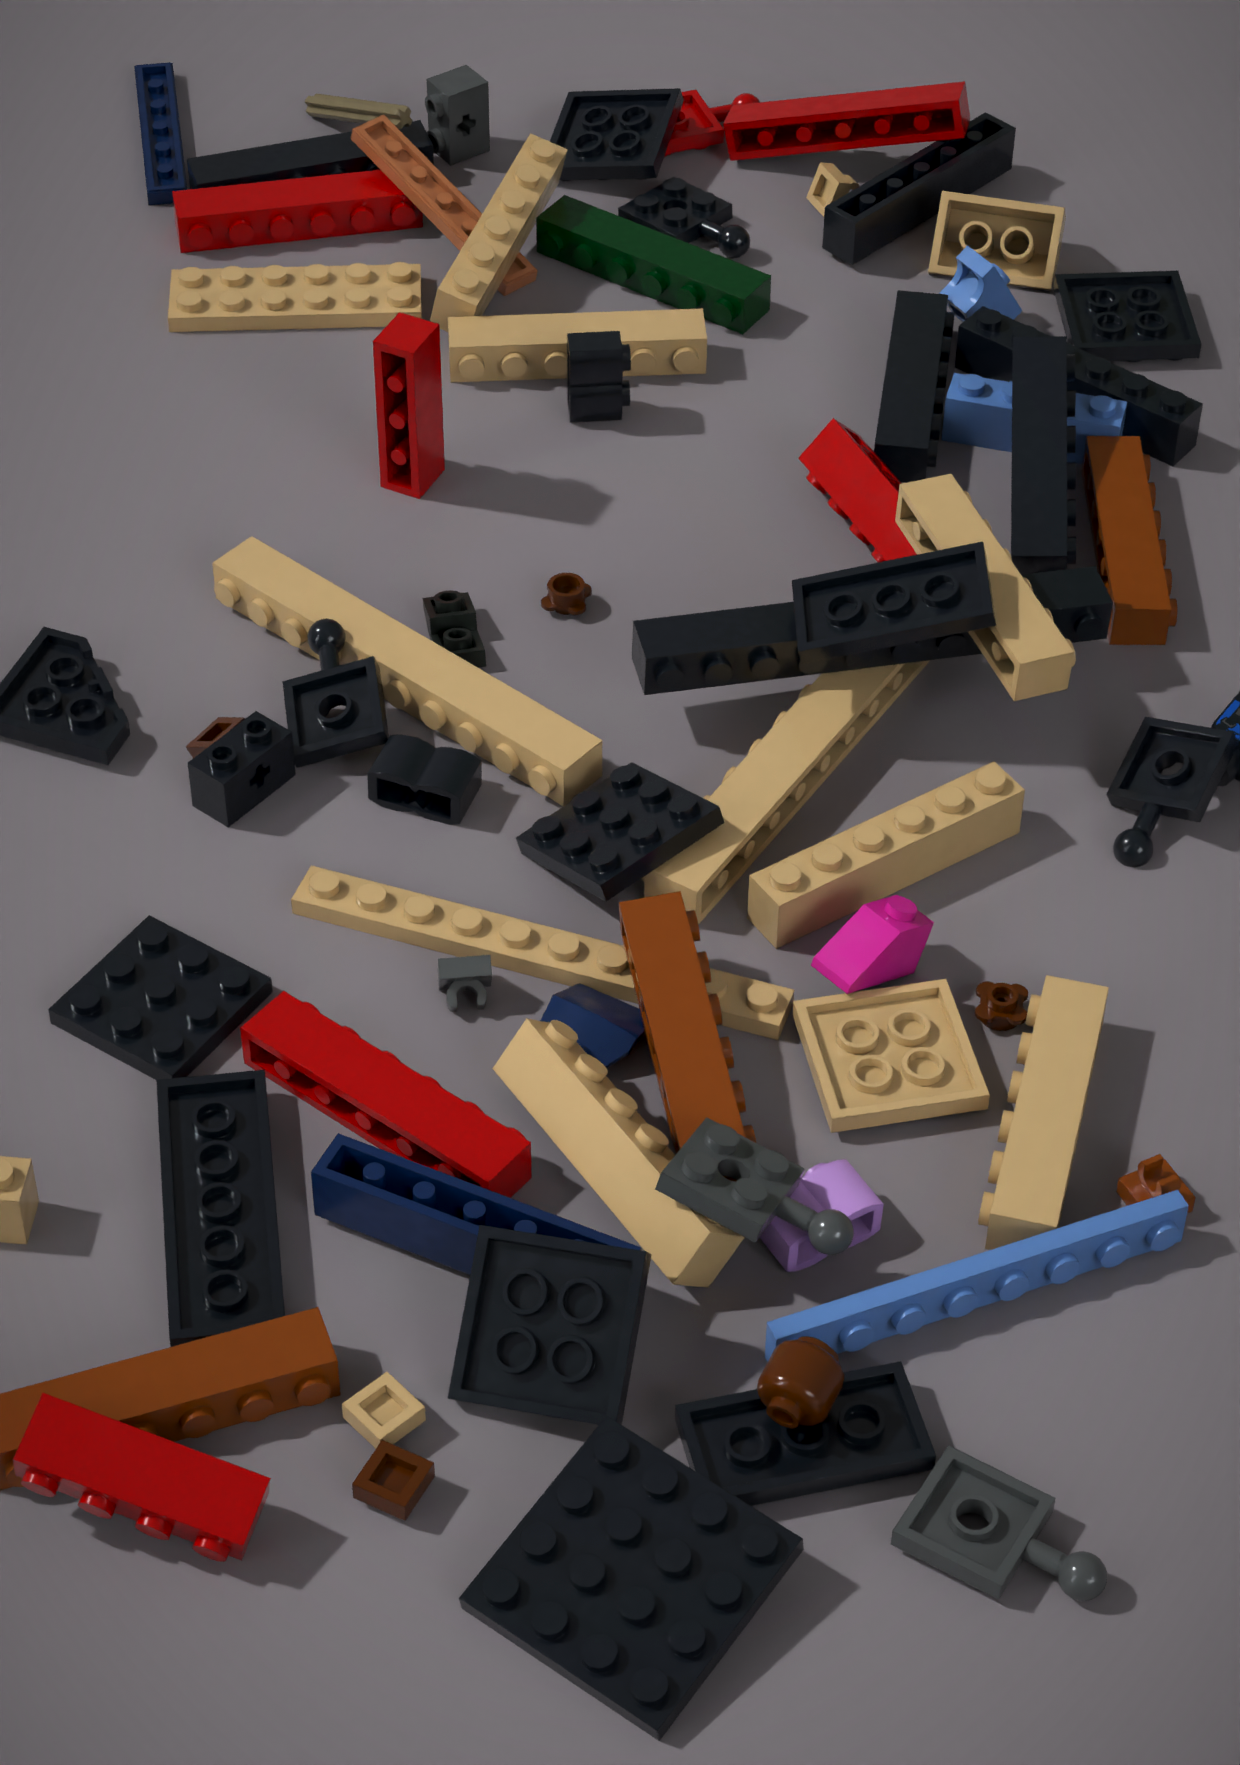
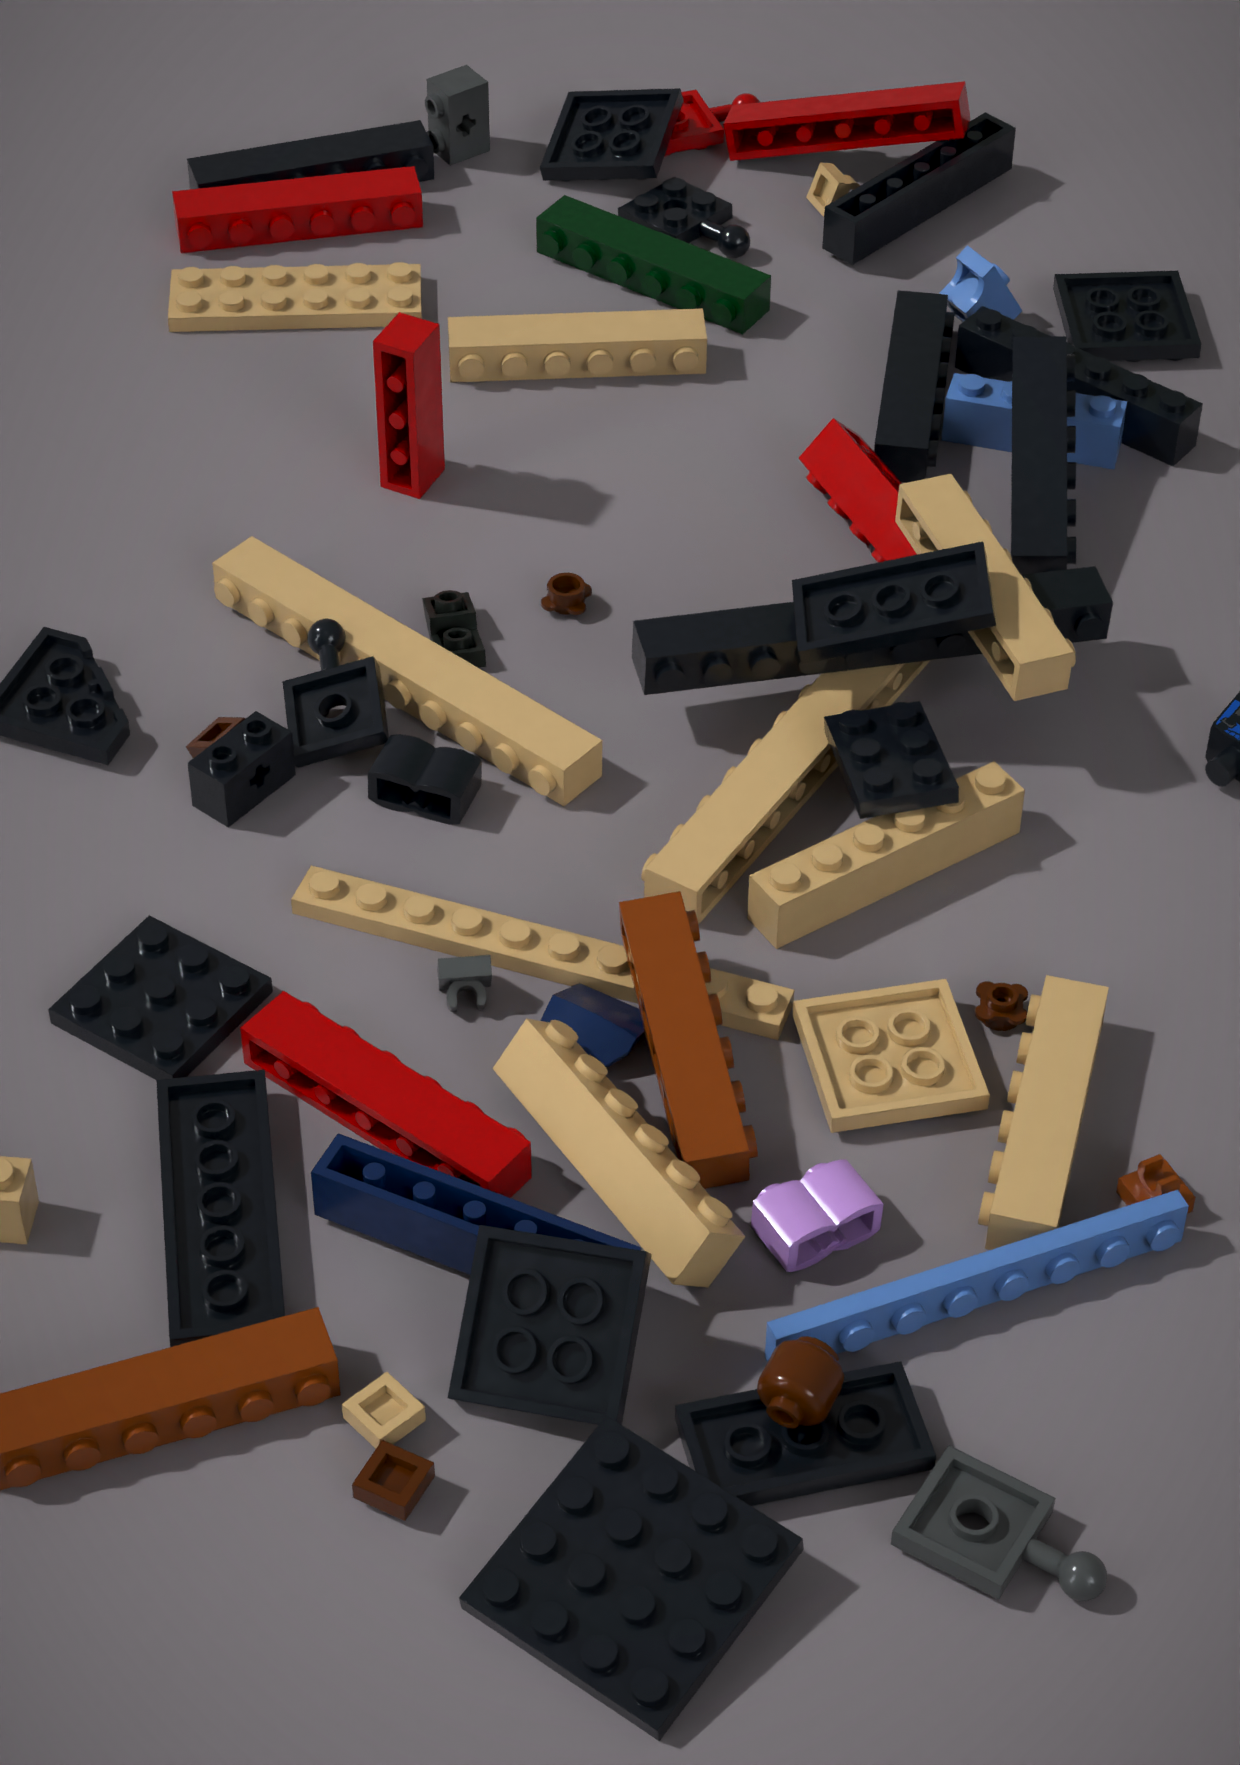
(141, 1478): red brick -> none
(160, 132): dark blue tile -> none
(356, 110): dark tan axle -> none
(430, 191): nougat tile -> none
(500, 232): tan brick -> none
(596, 376): black brick -> none
(619, 830): black plate -> none
(757, 1196): dark grey plate -> none
(875, 945): dark pink slope -> none
(890, 759): none -> black plate
(1012, 234): tan slope -> none
(1127, 540): dark orange brick -> none
(1180, 795): black plate -> none

